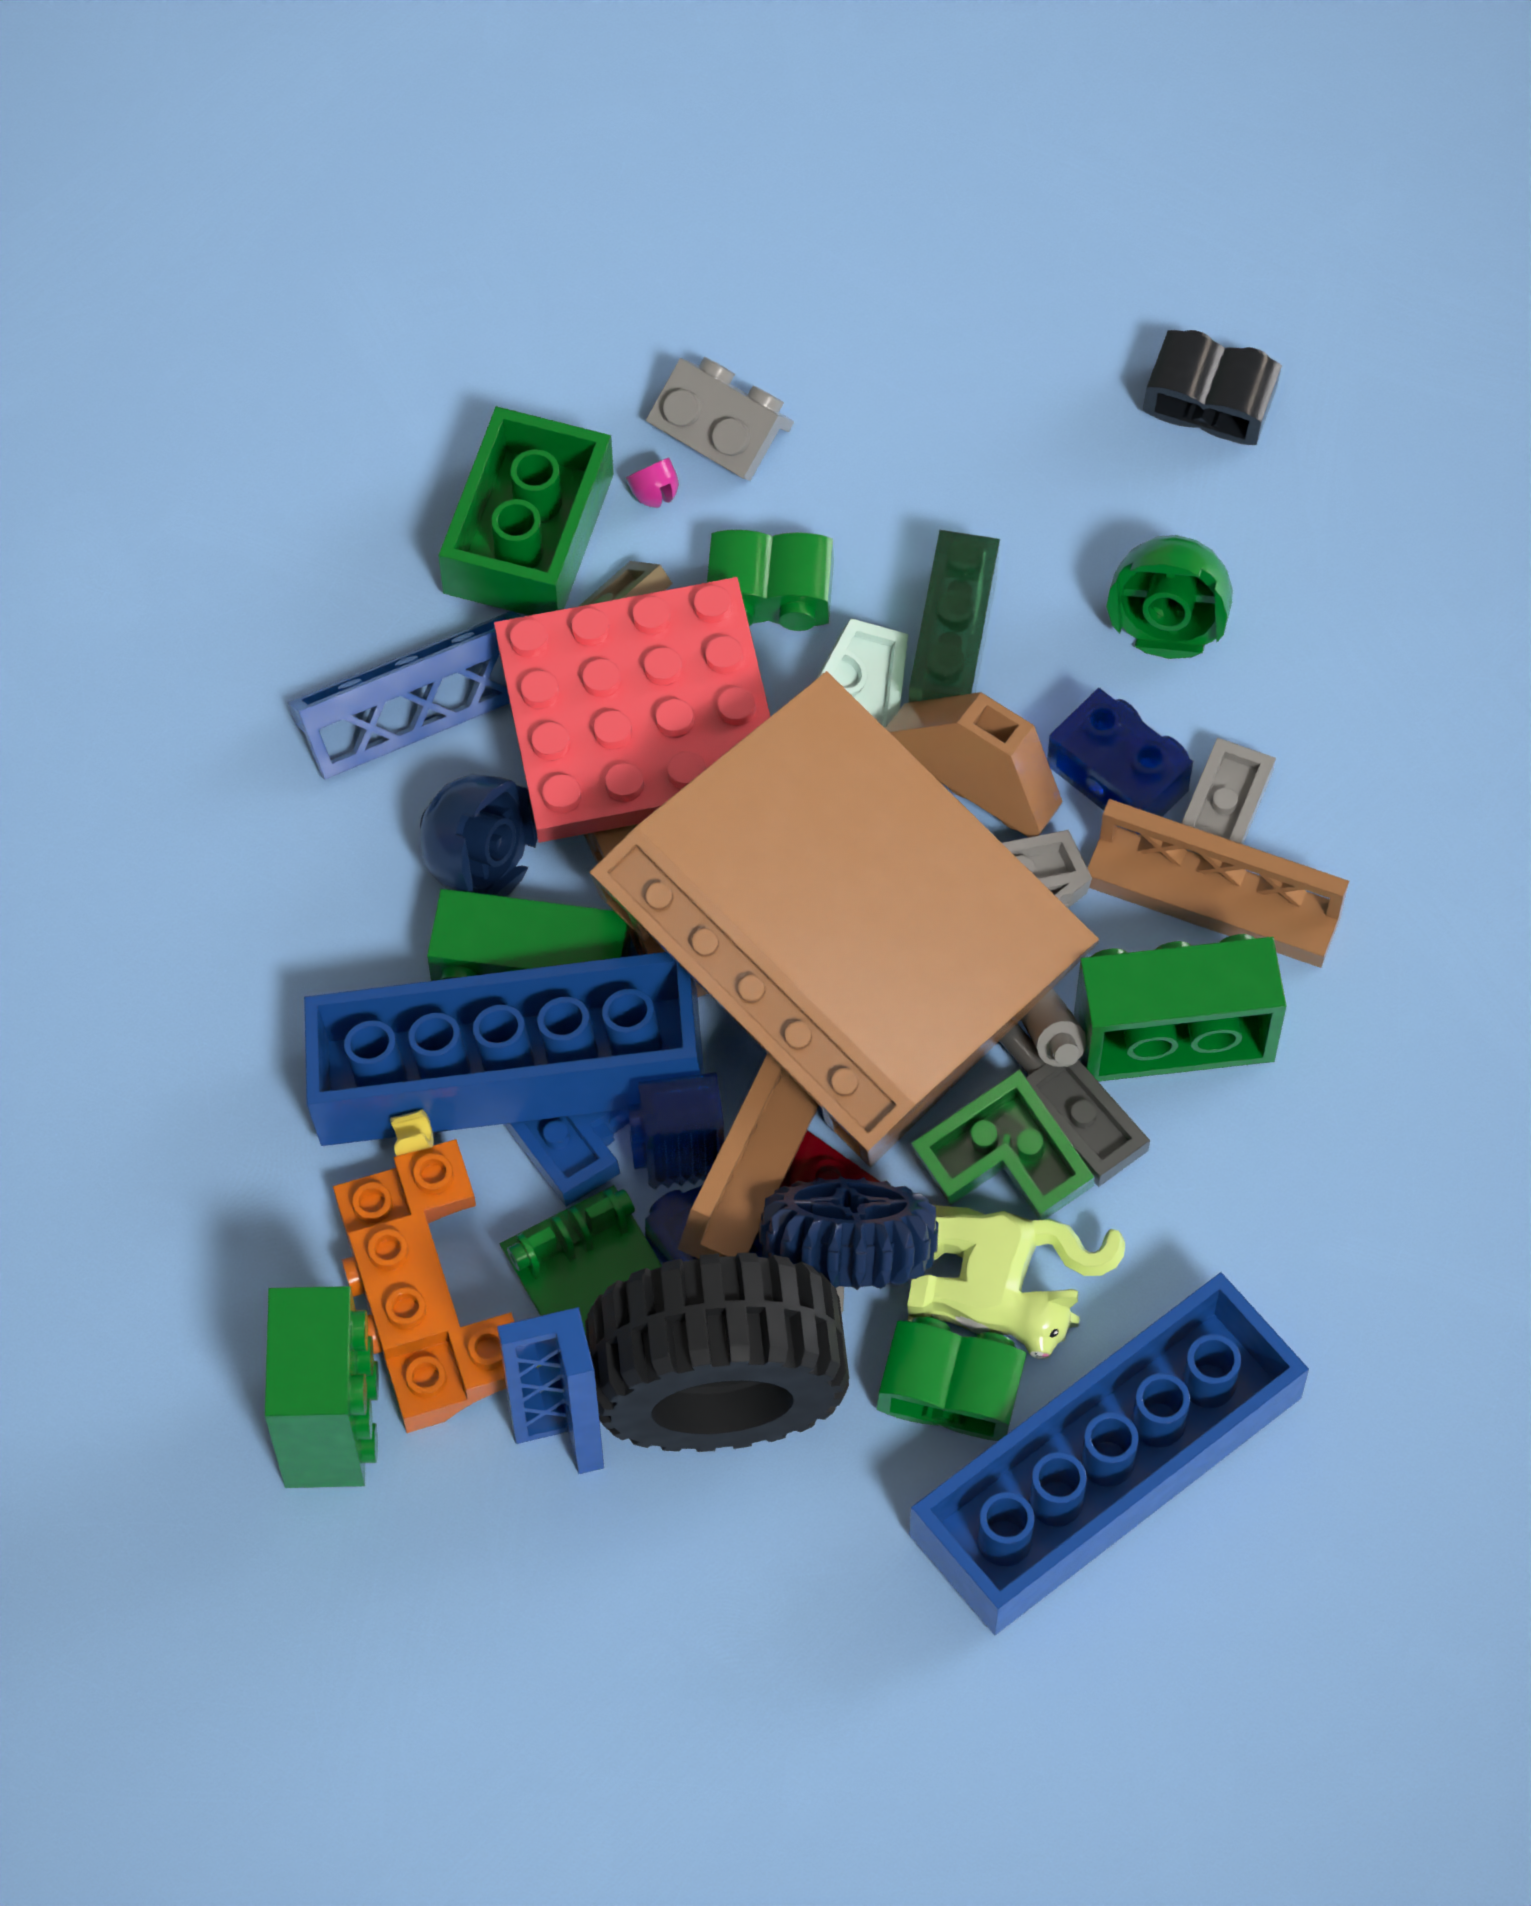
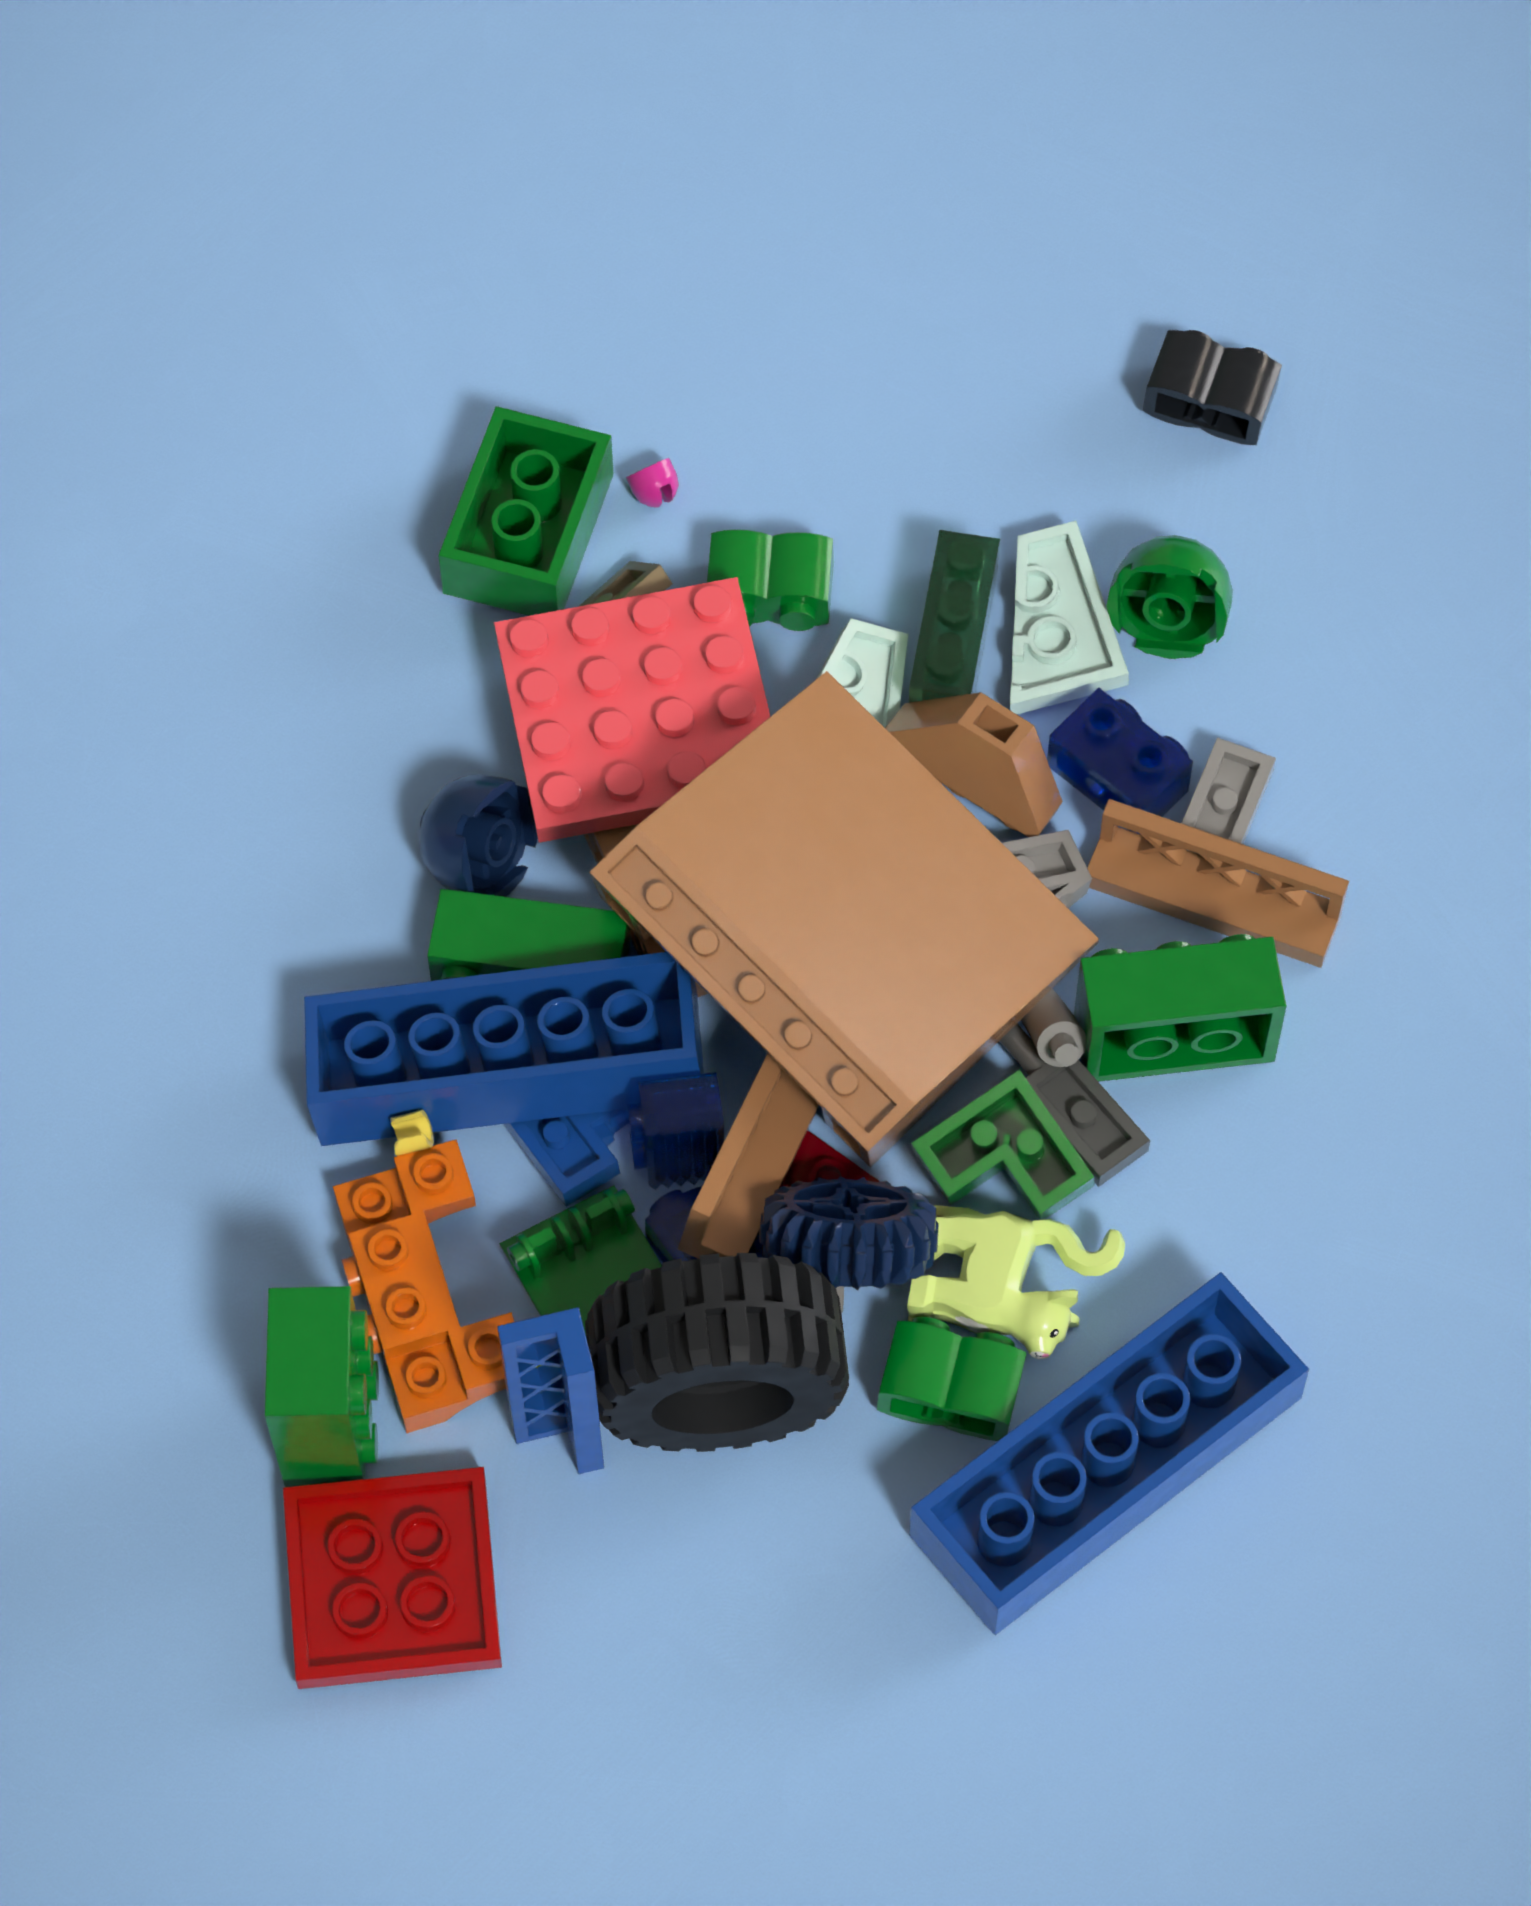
(391, 1578): none -> red plate
(398, 678): fence -> none
(718, 418): light grey bracket -> none
(1060, 624): none -> light aqua wing

